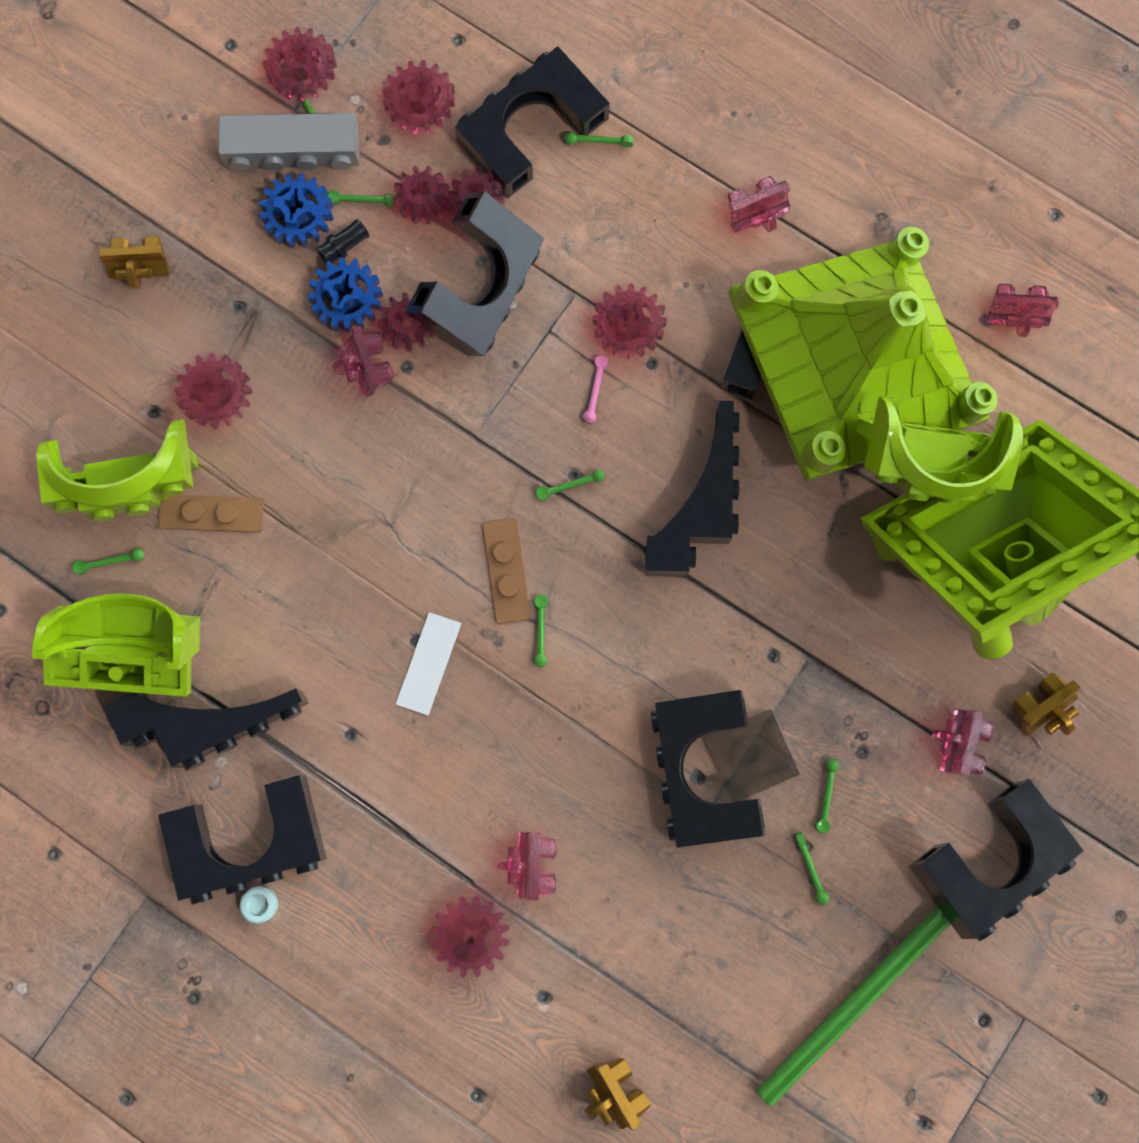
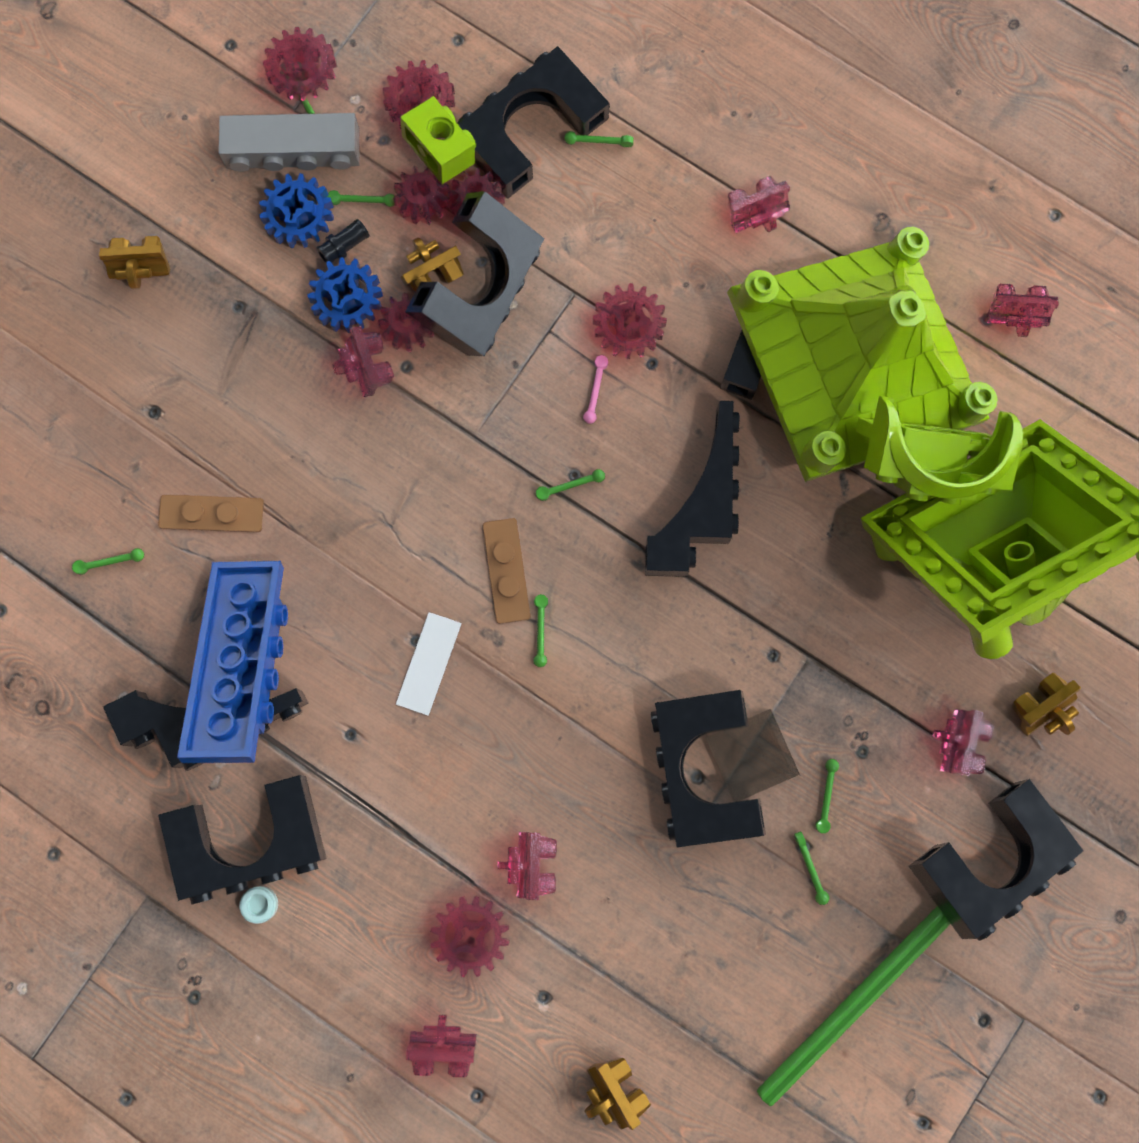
(120, 484): lime piece -> none
(125, 645): lime piece -> none
(202, 380): clear pink gear -> none
(234, 663): none -> blue plate
(441, 1044): none -> clear pink hips
(443, 157): none -> lime brick
(446, 262): none -> pearl gold hips

